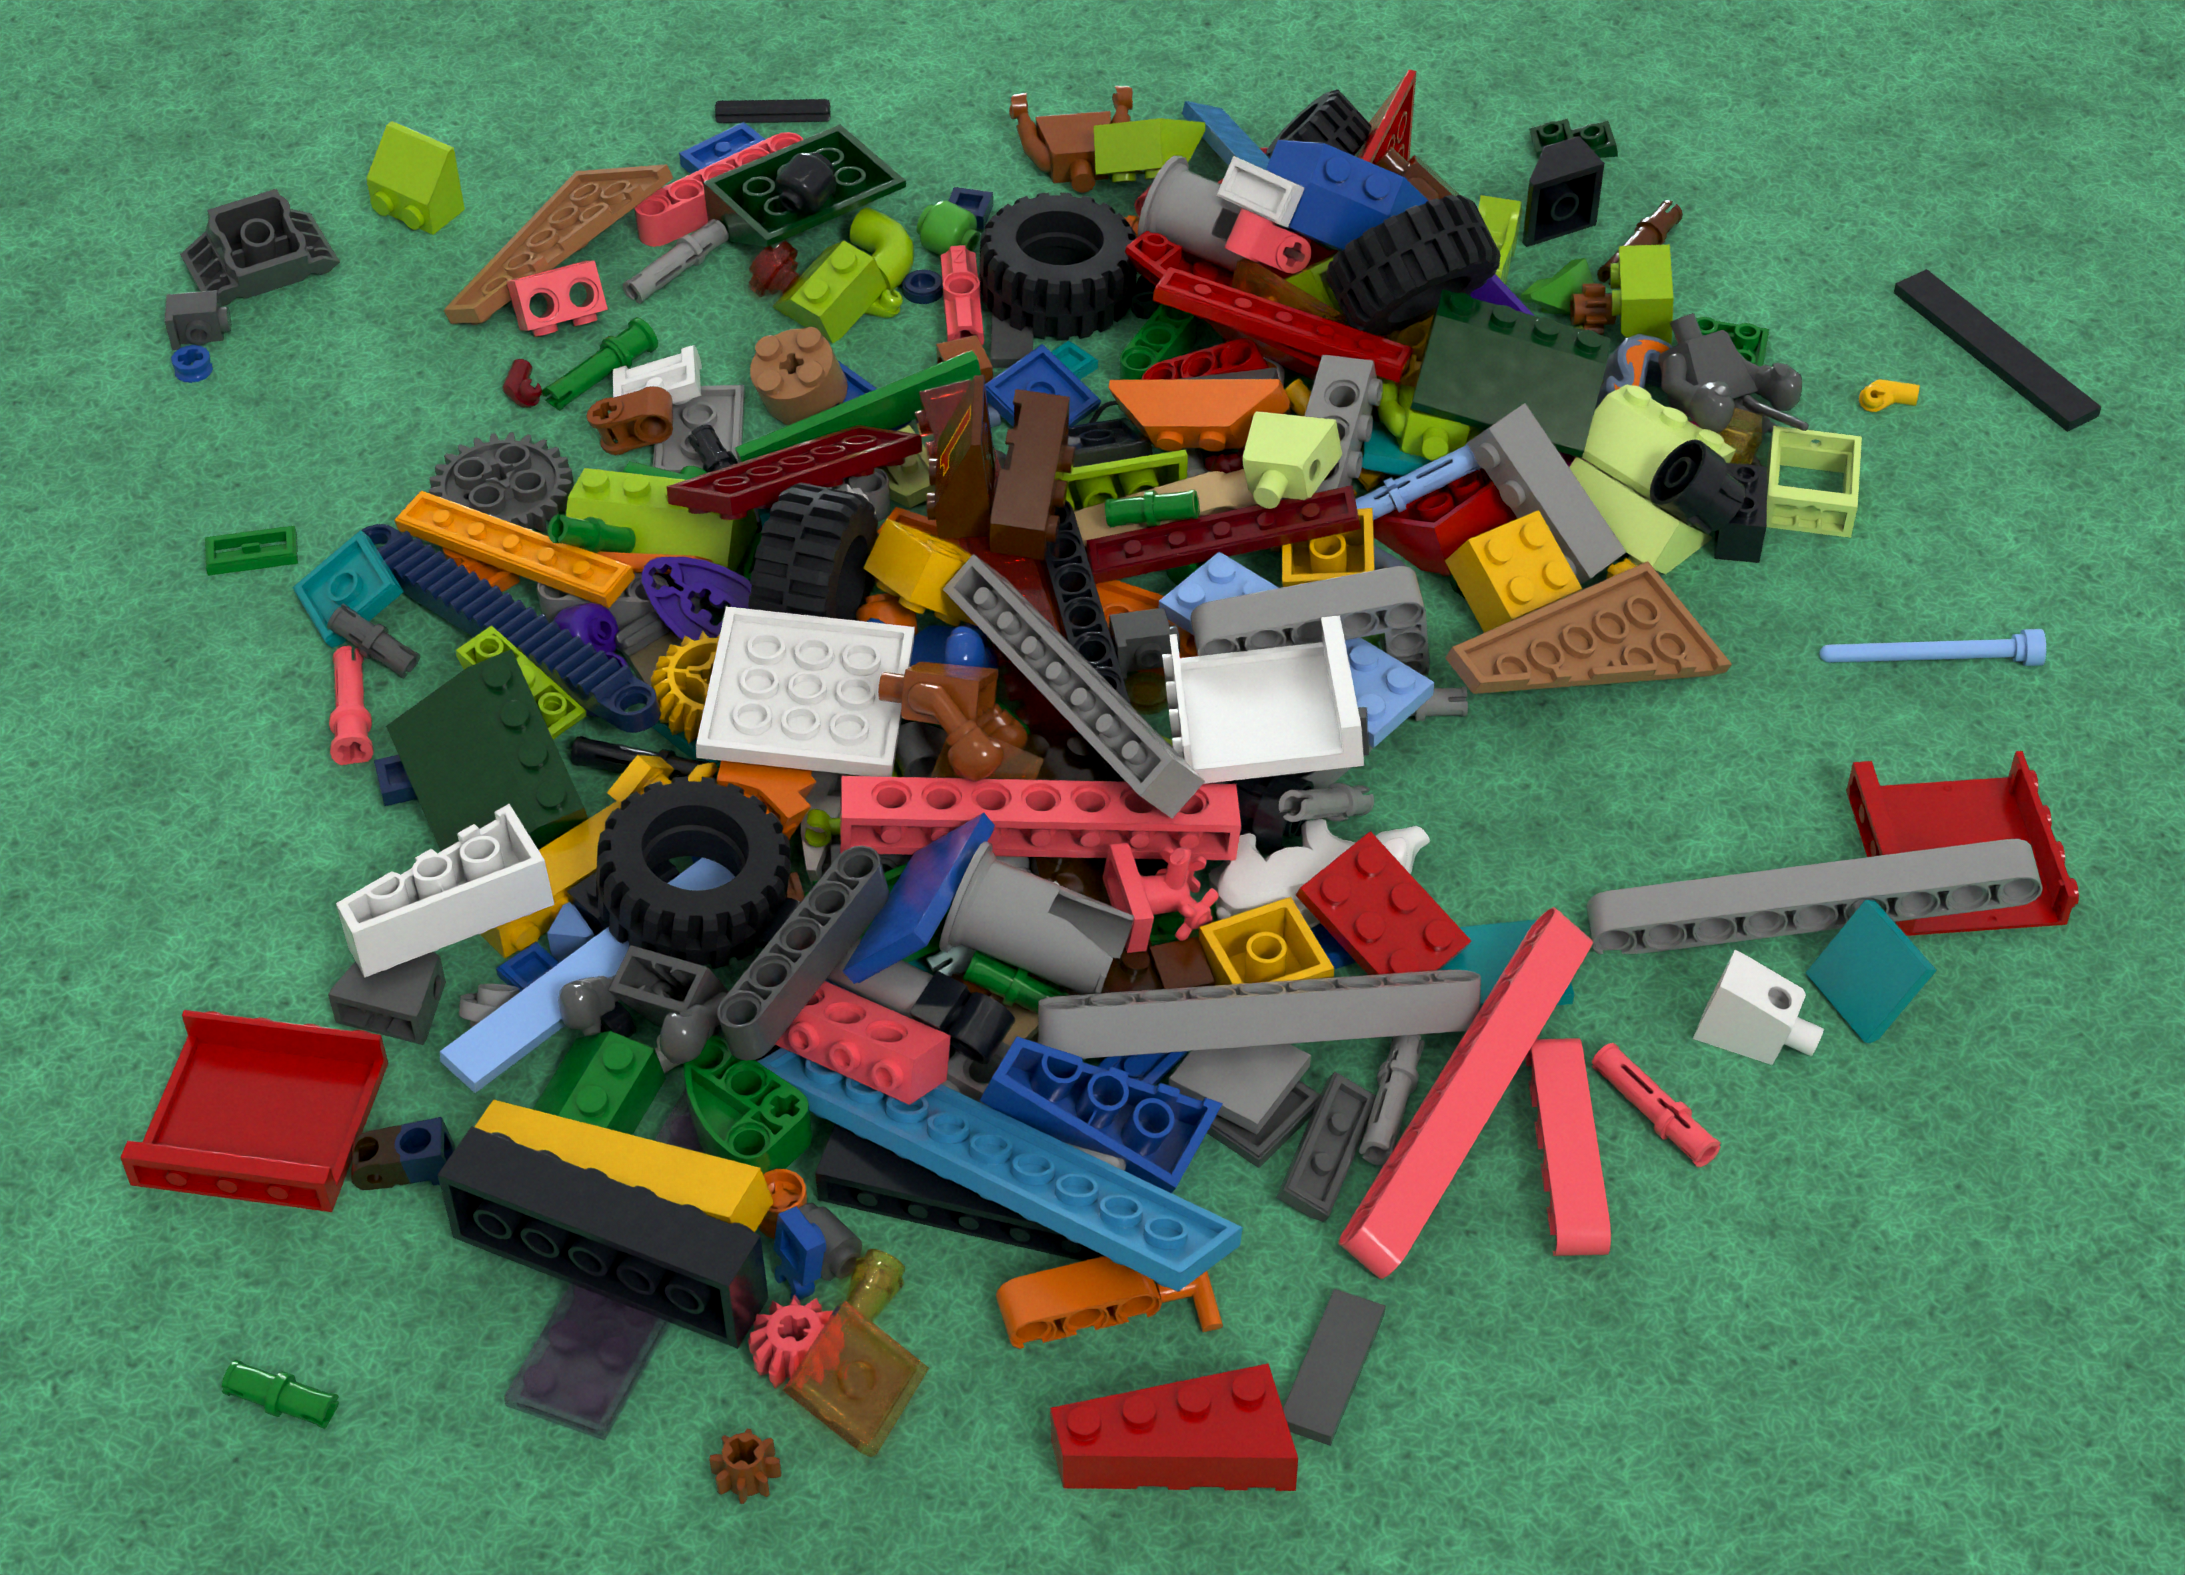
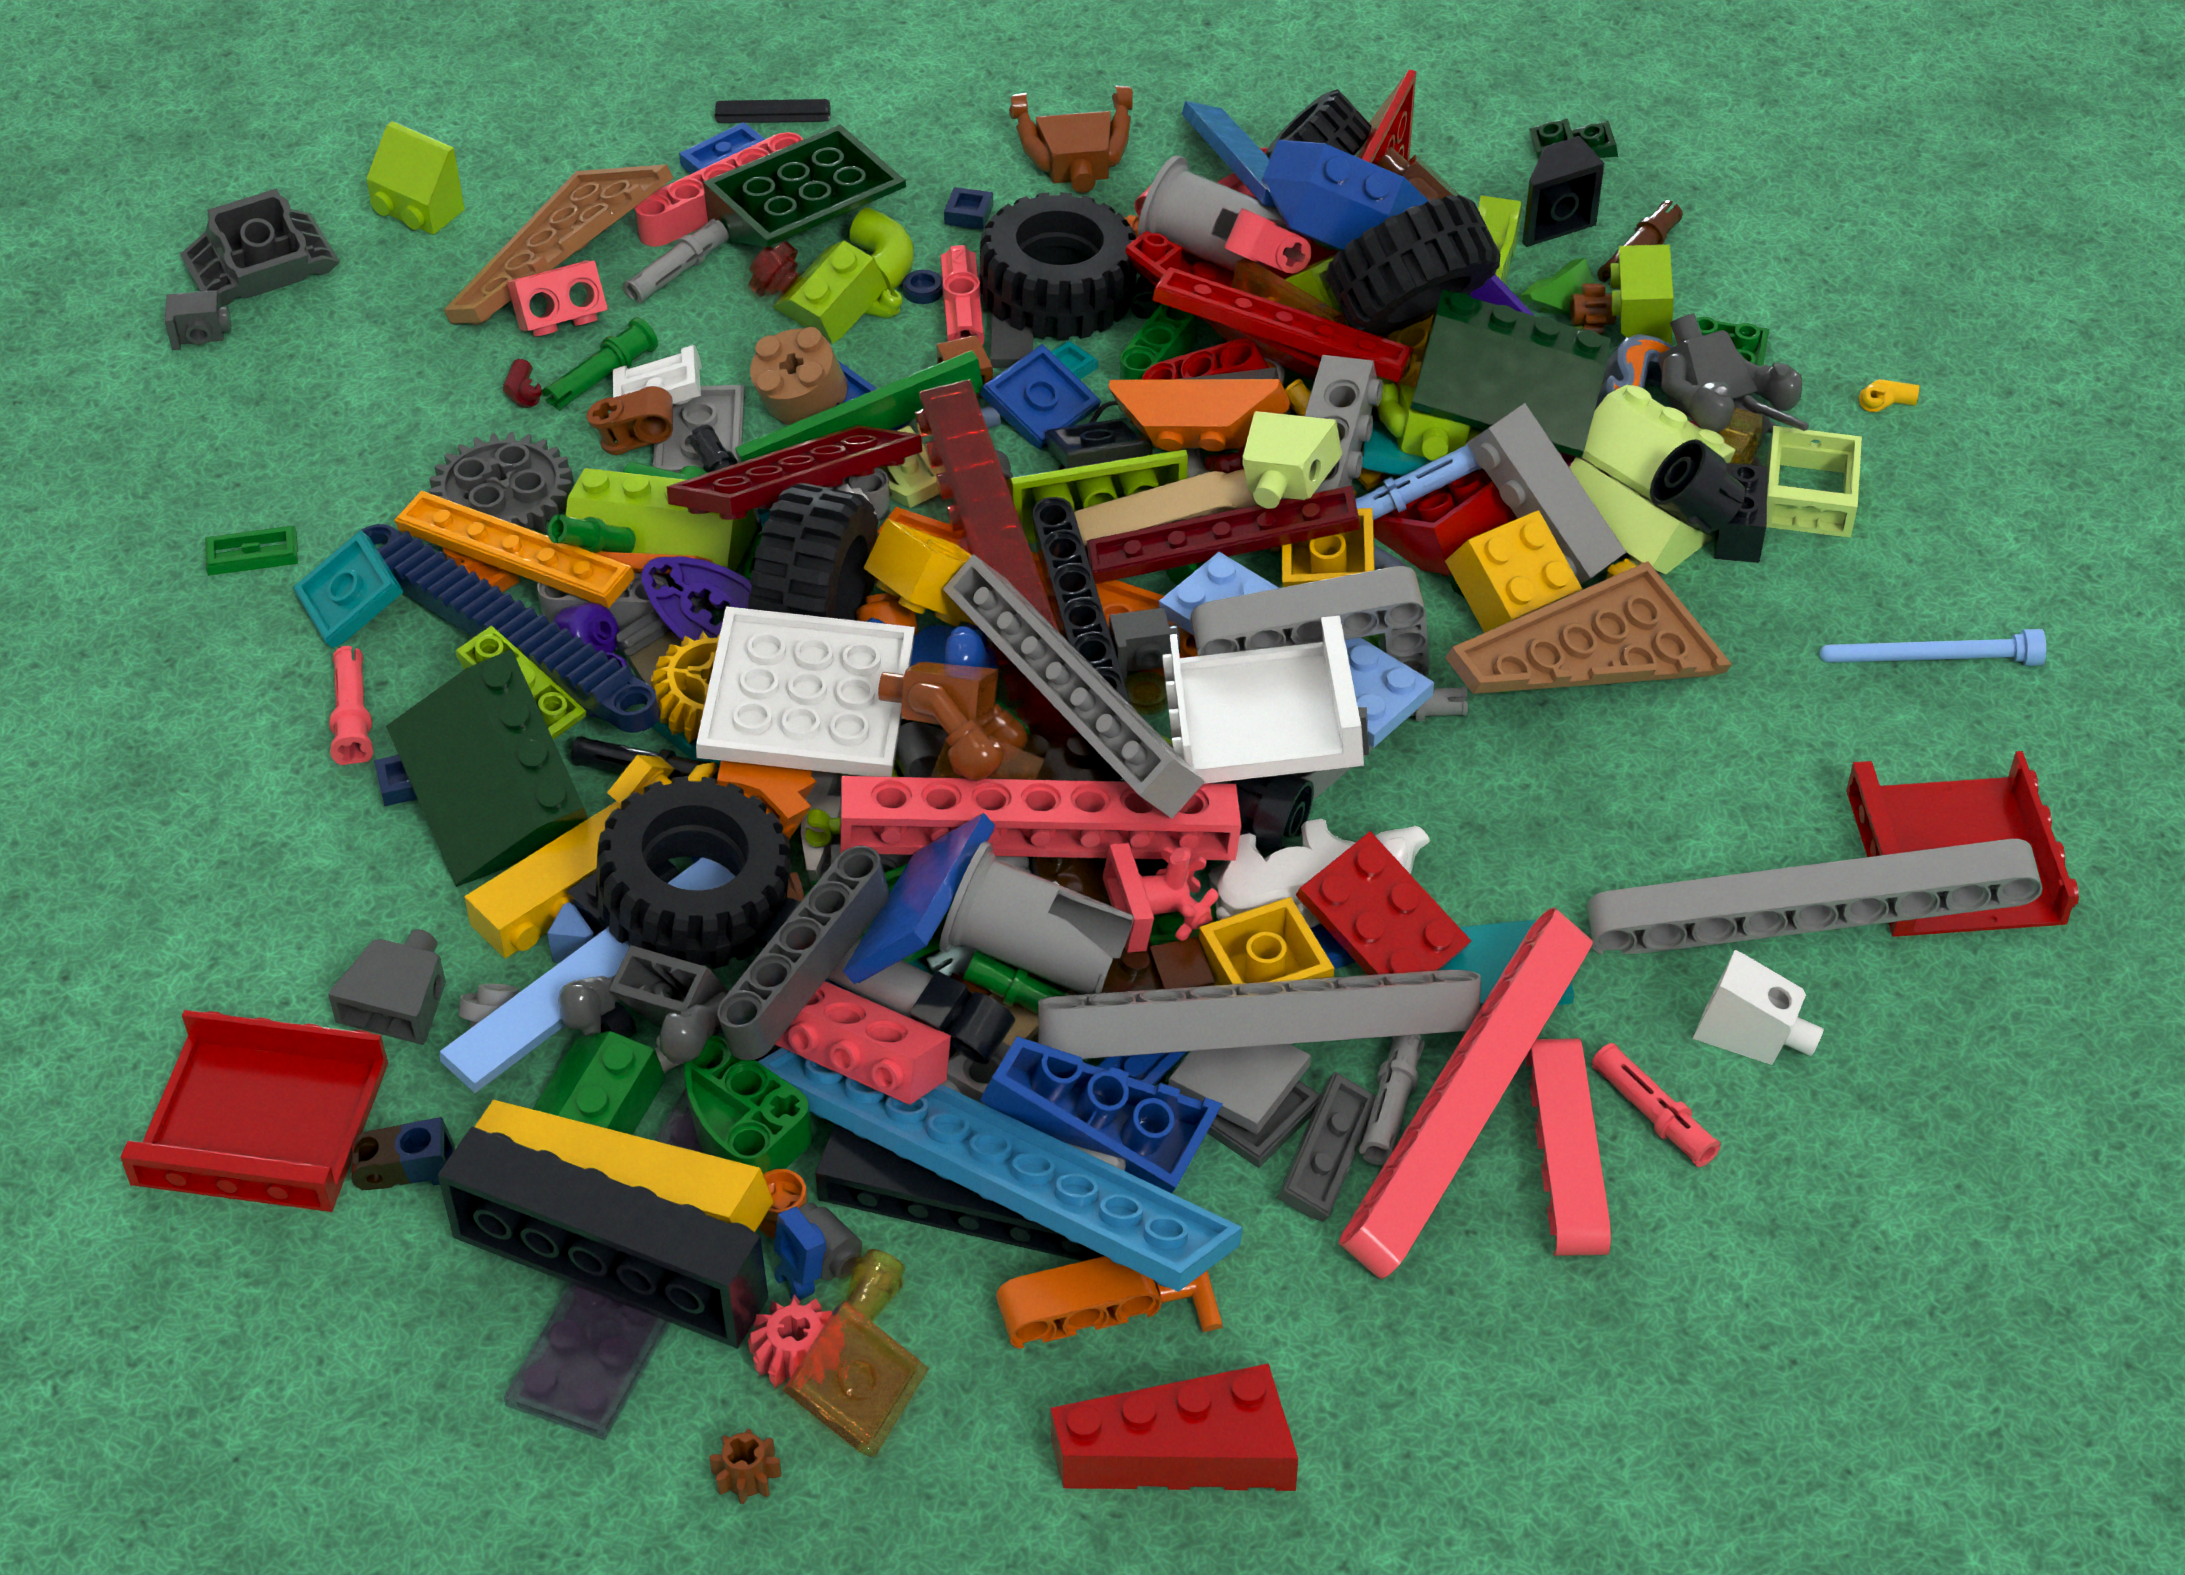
(201, 365): blue bush -> none
(279, 1394): green pin -> none
(373, 641): dark grey pin -> none
(447, 895): white wedge -> none
(526, 966): blue tile -> none
(806, 183): black head -> none
(947, 226): bright green head -> none
(964, 469): reddish brown slope -> none
(1032, 476): reddish brown wedge -> none
(1143, 146): lime slope -> none
(1152, 508): green pin -> none
(1260, 191): white tile -> none
(1329, 803): light grey pin -> none
(1332, 1366): dark grey tile -> none
(1870, 971): teal tile -> none
(1997, 350): black tile -> none

